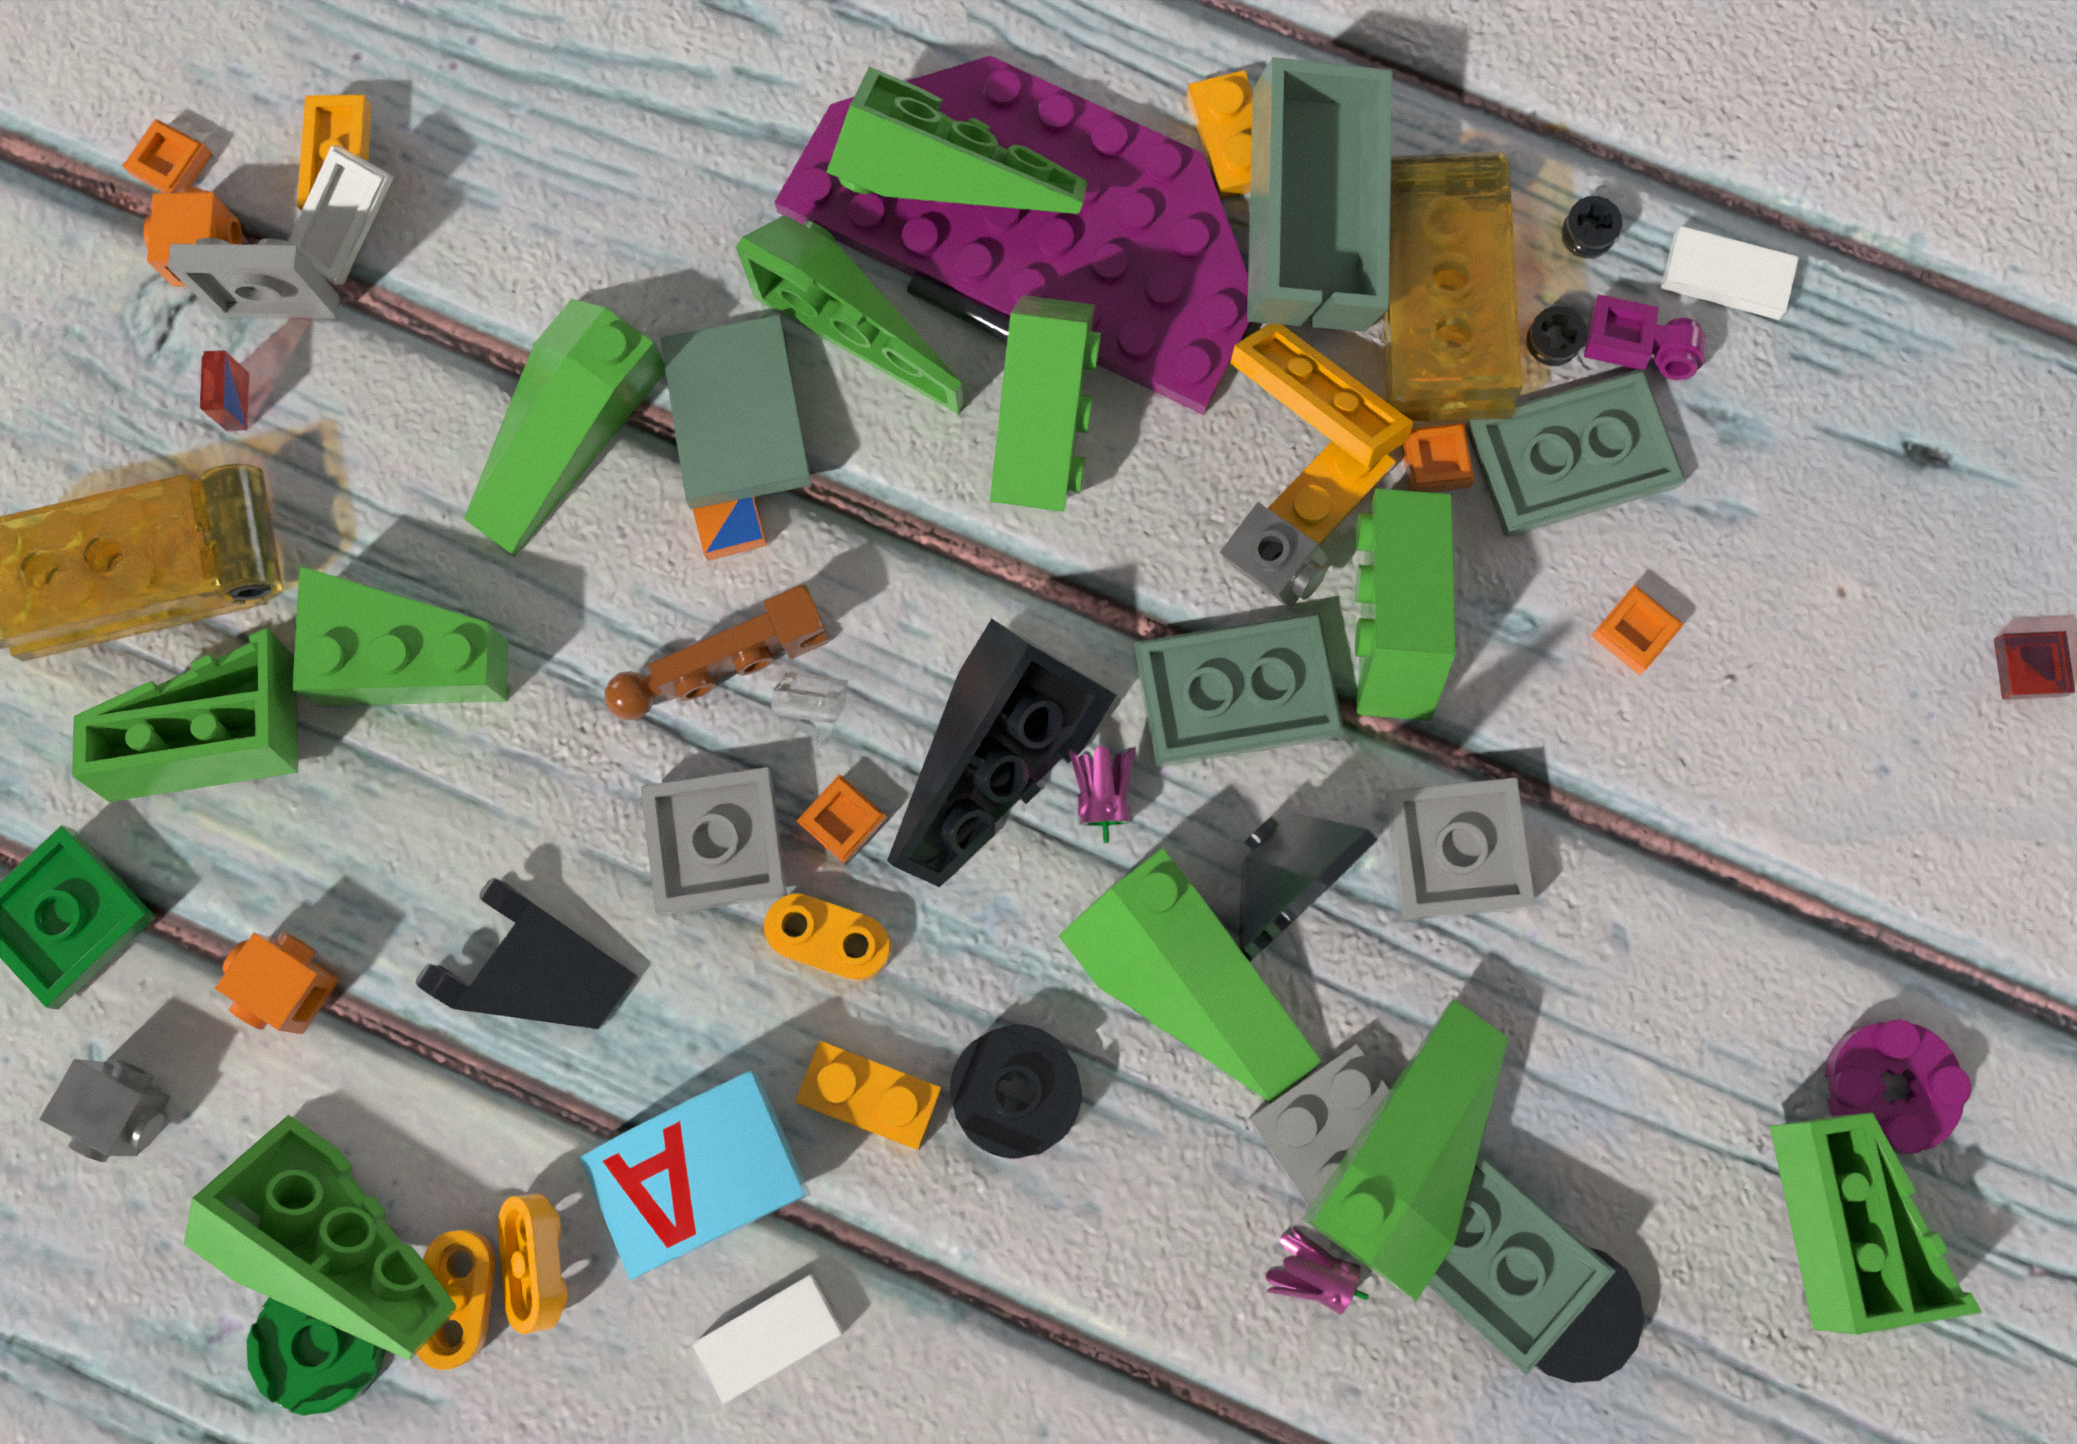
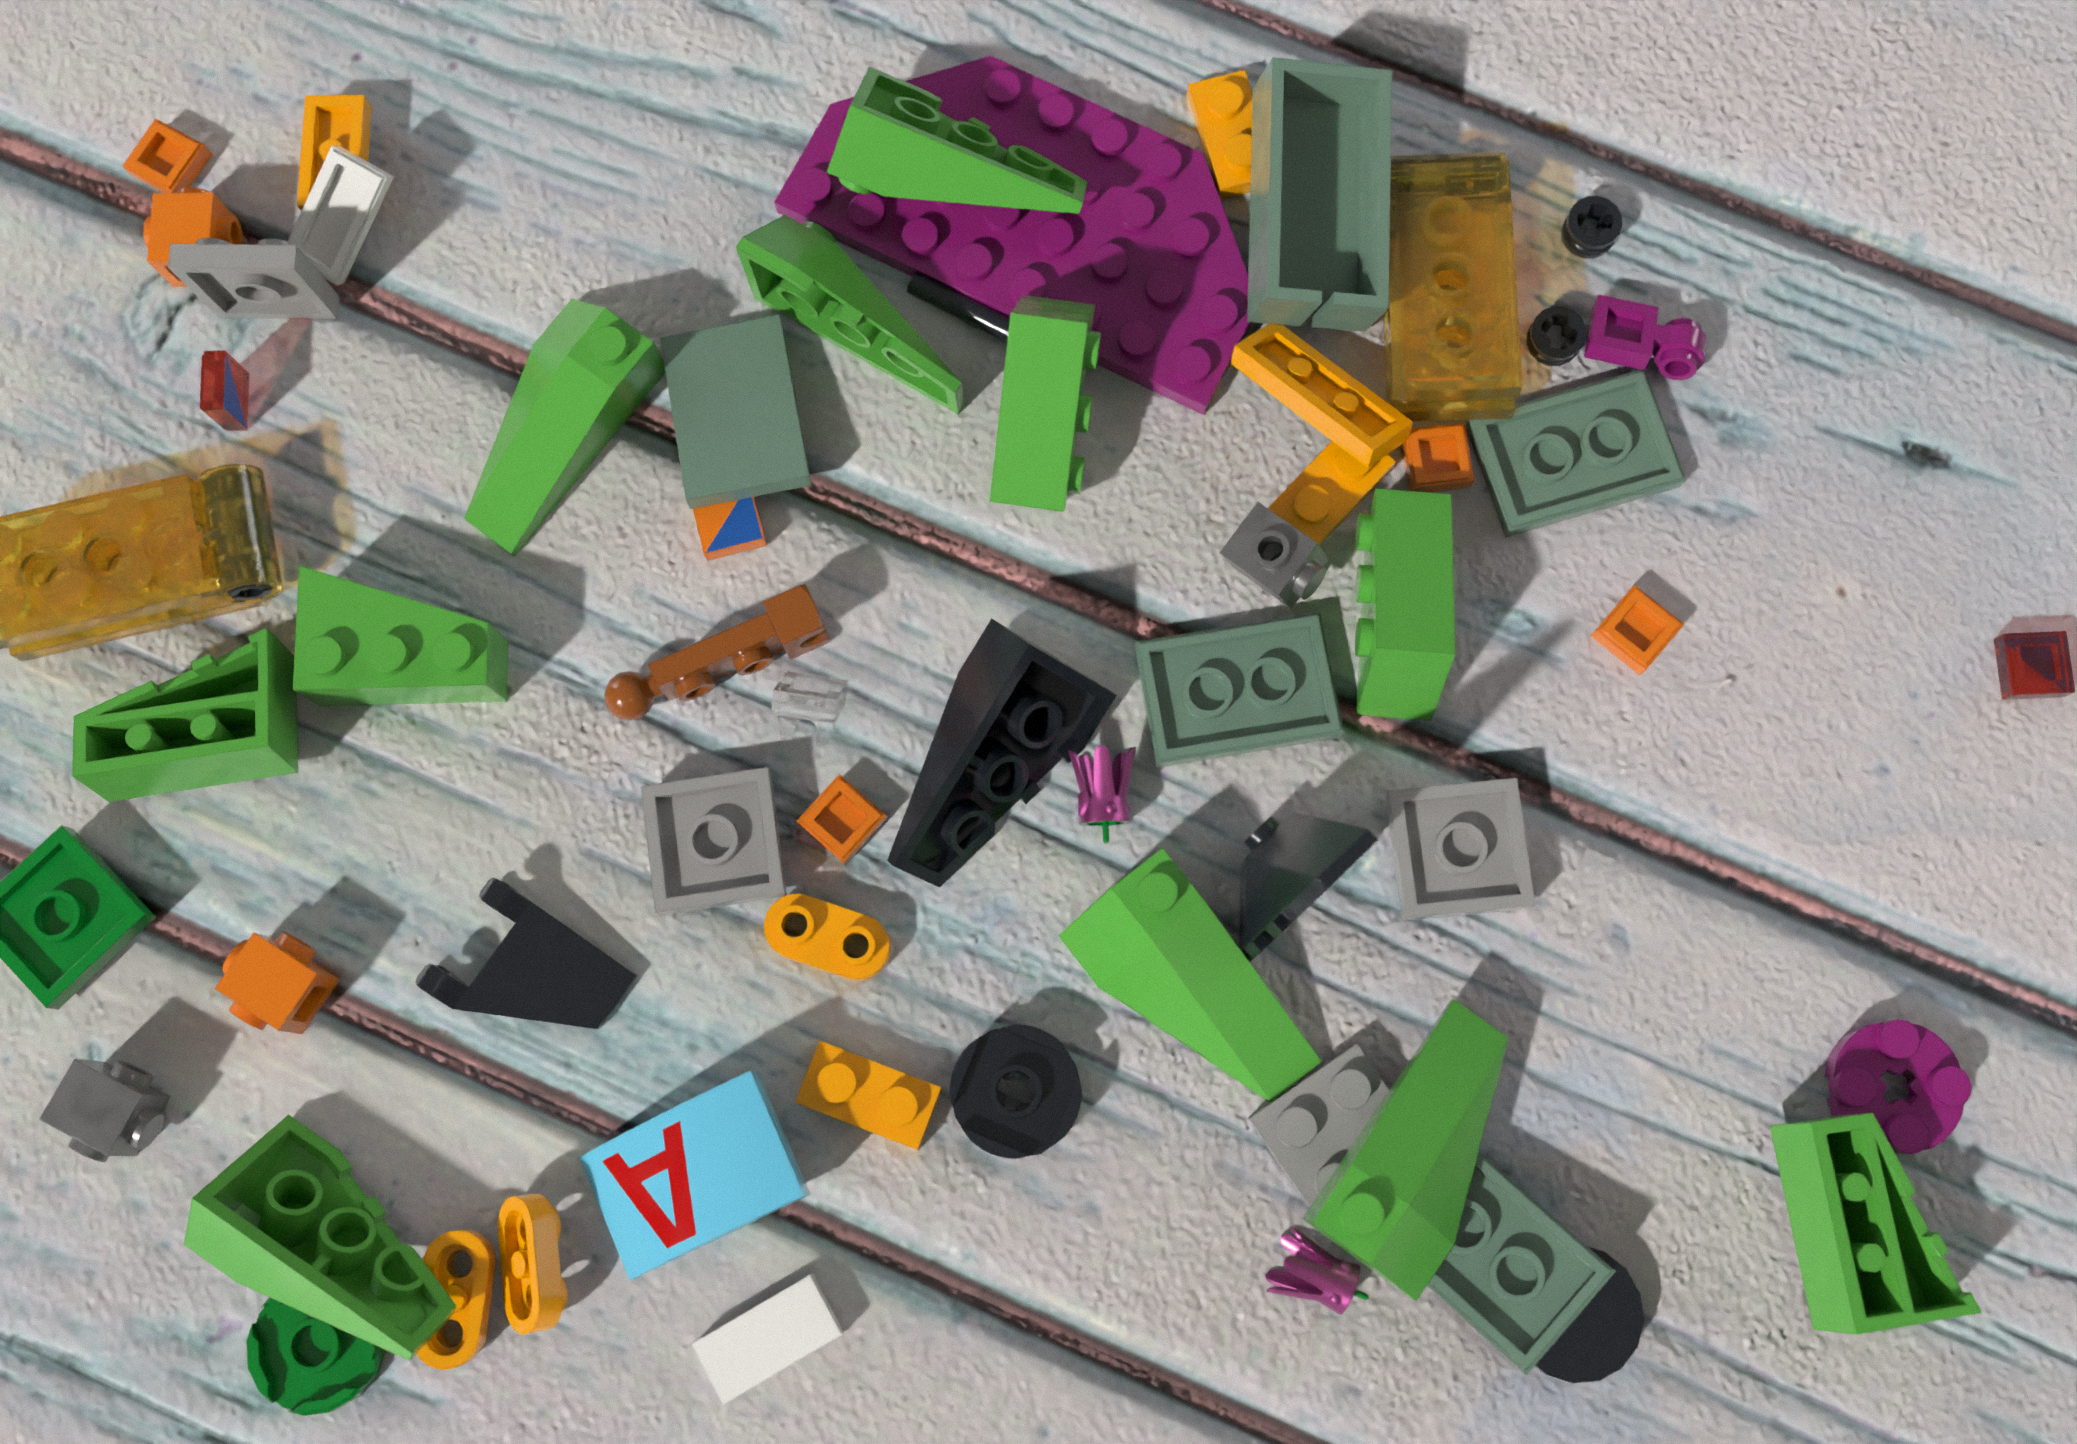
(1729, 272): white tile -> none

